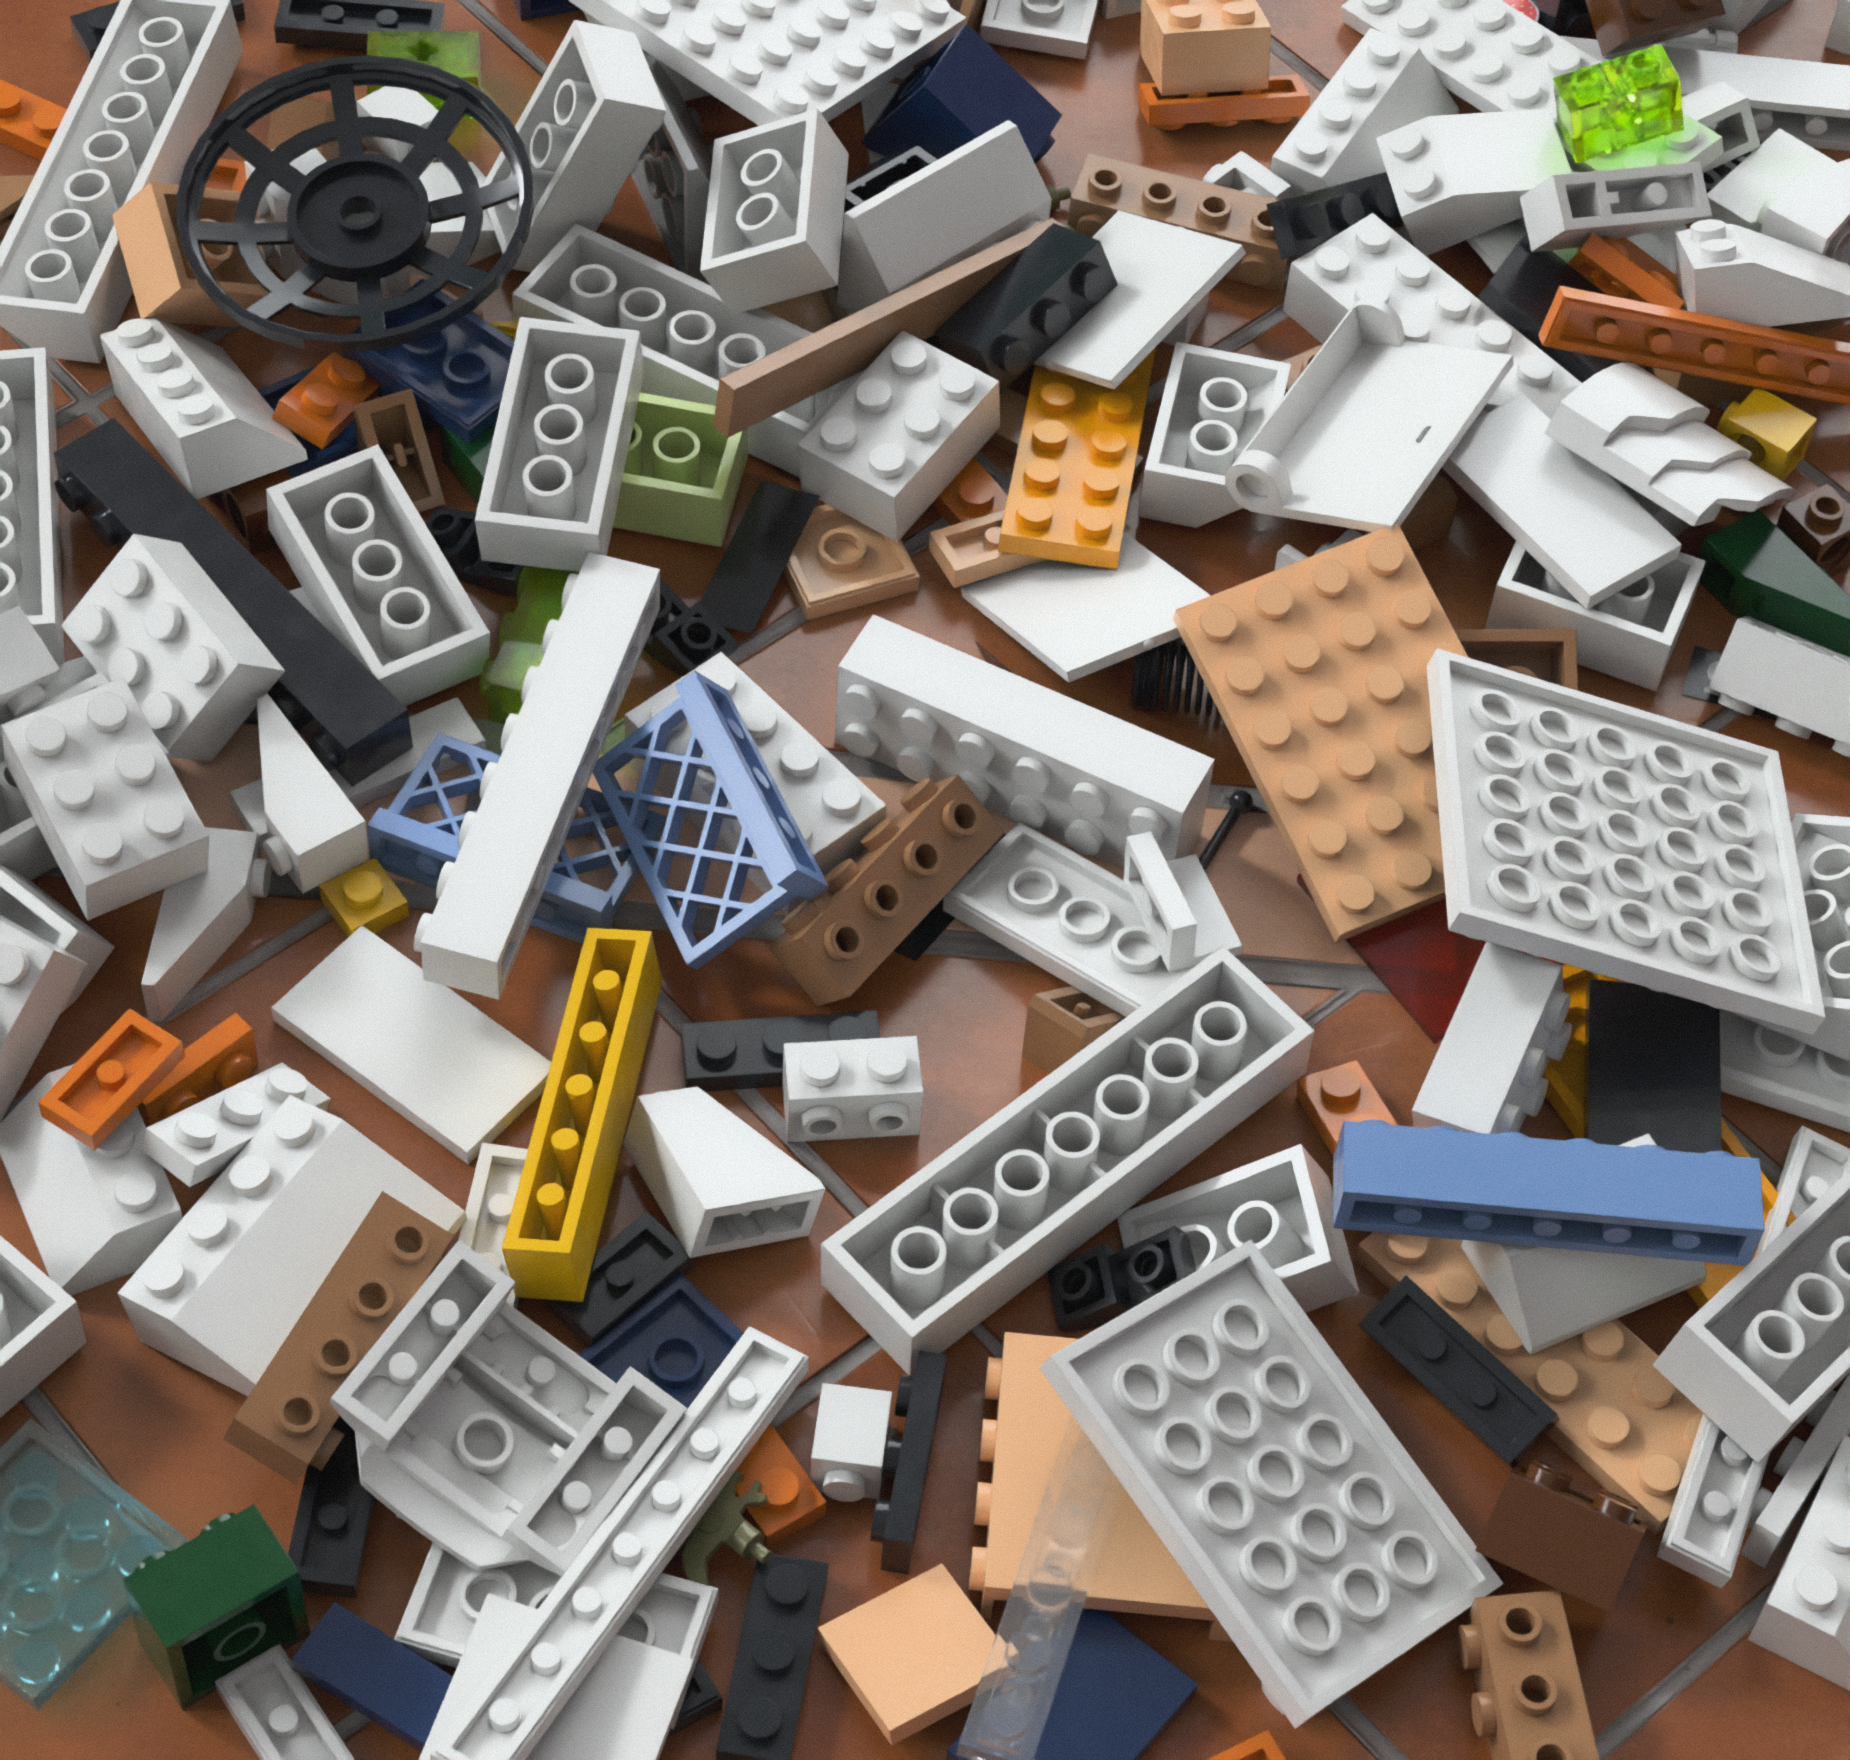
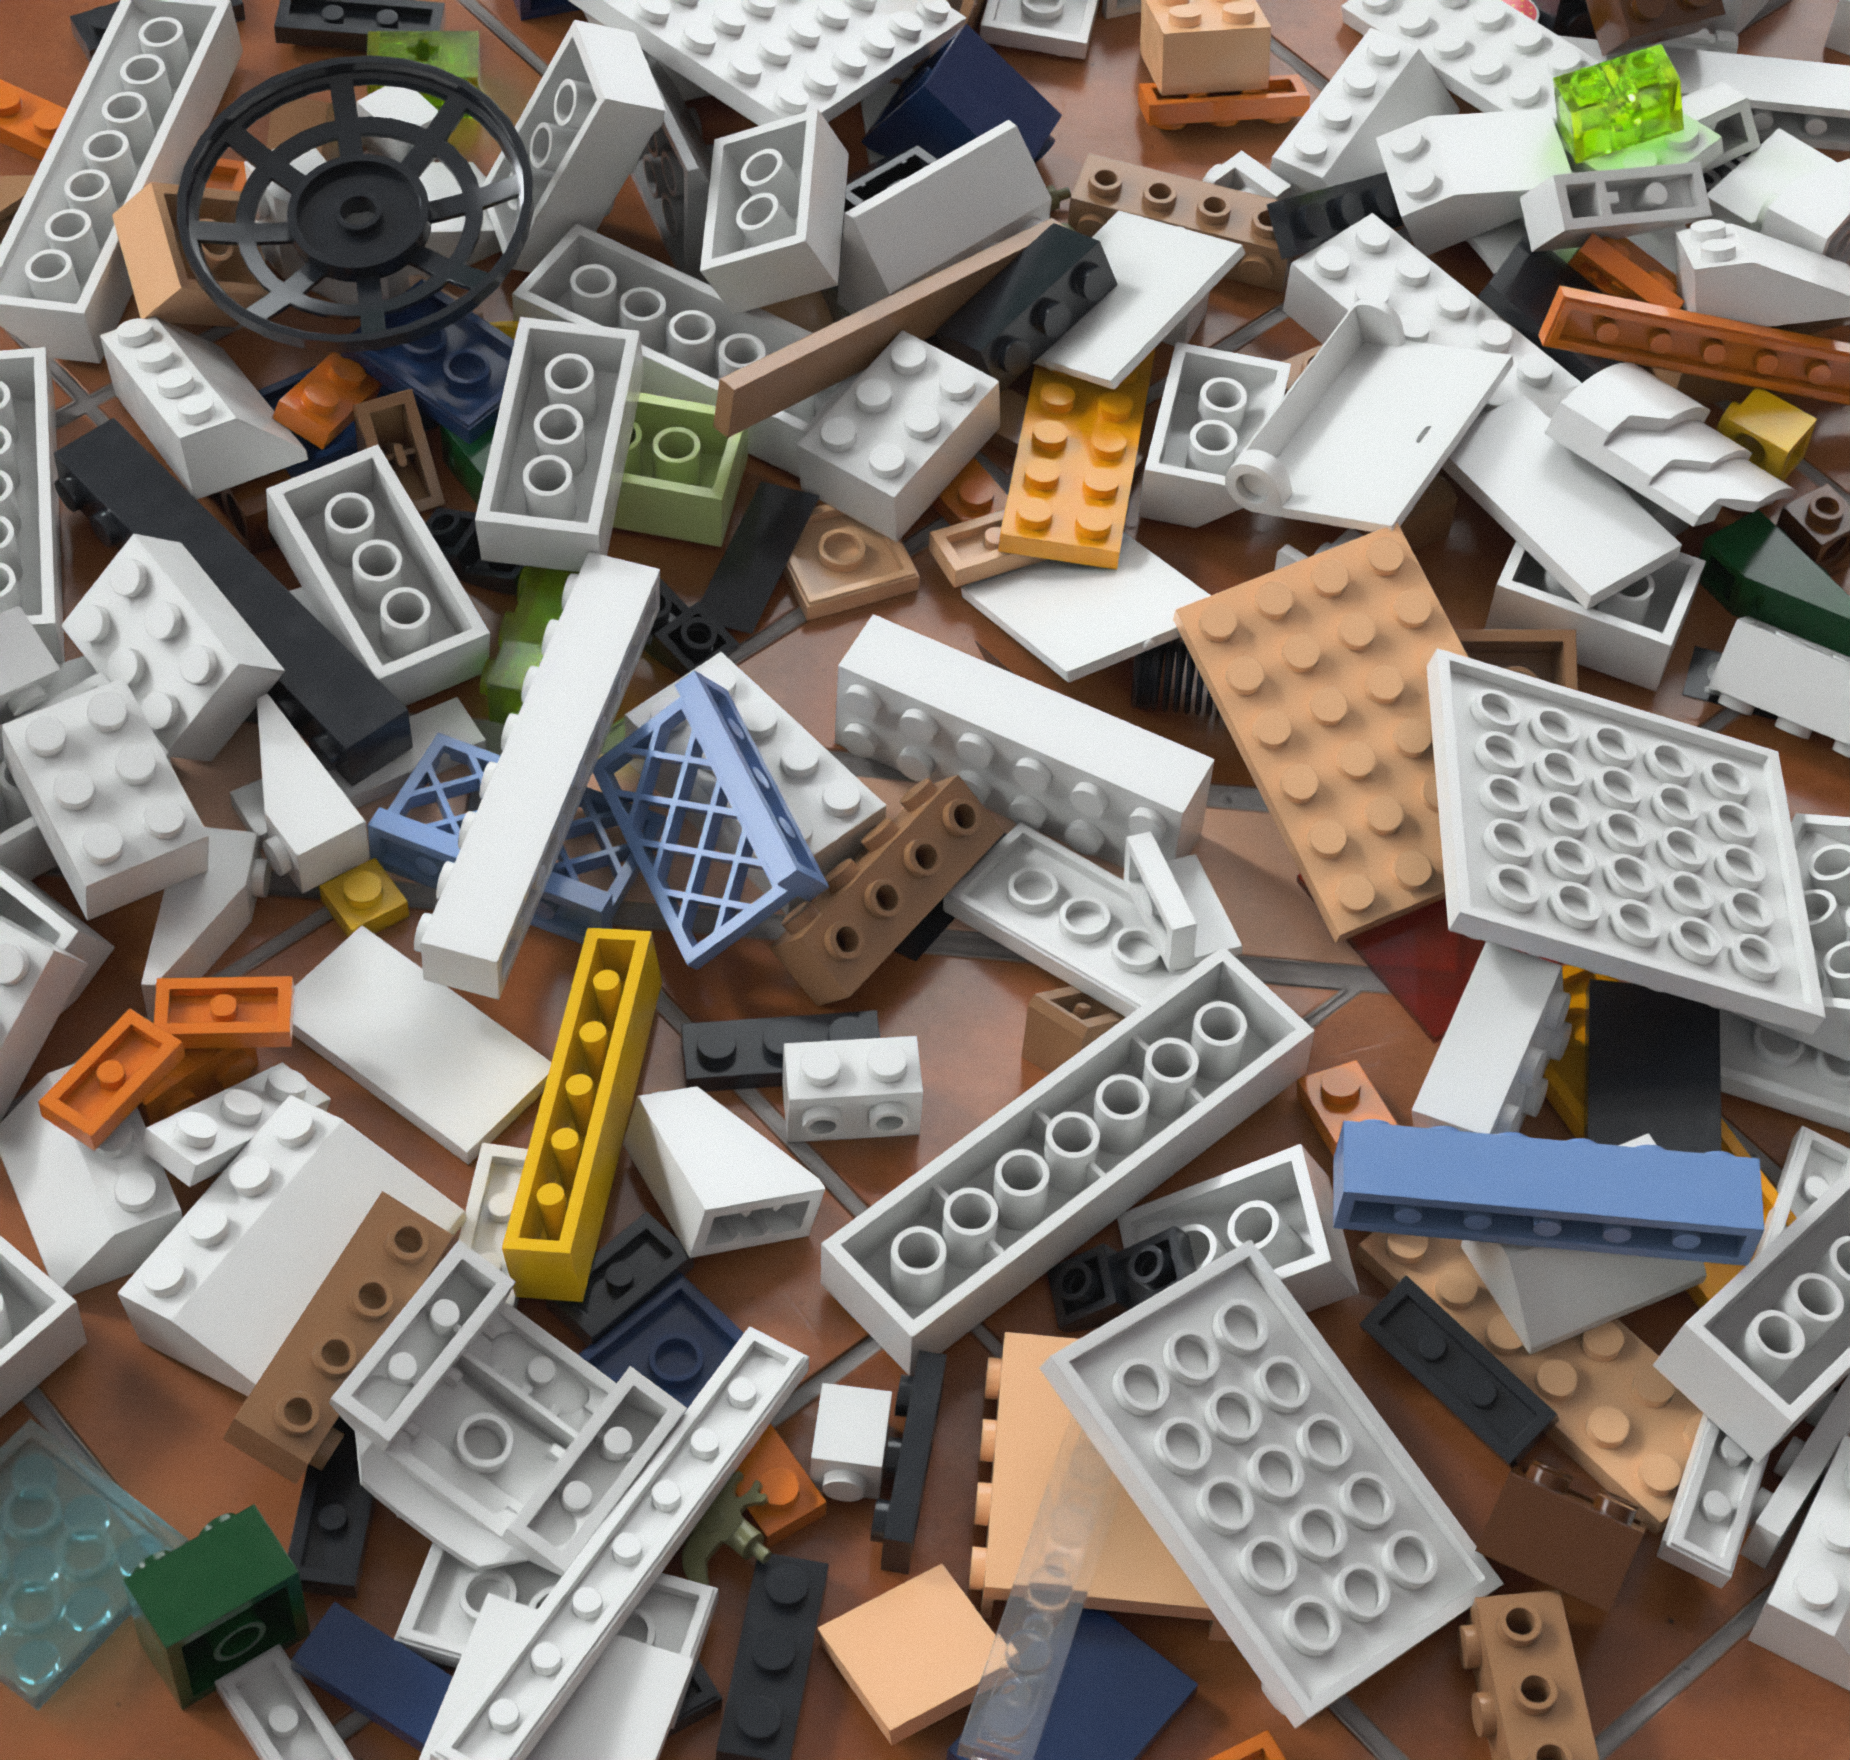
(226, 1011): none -> orange plate
(1240, 803): black hinge -> none

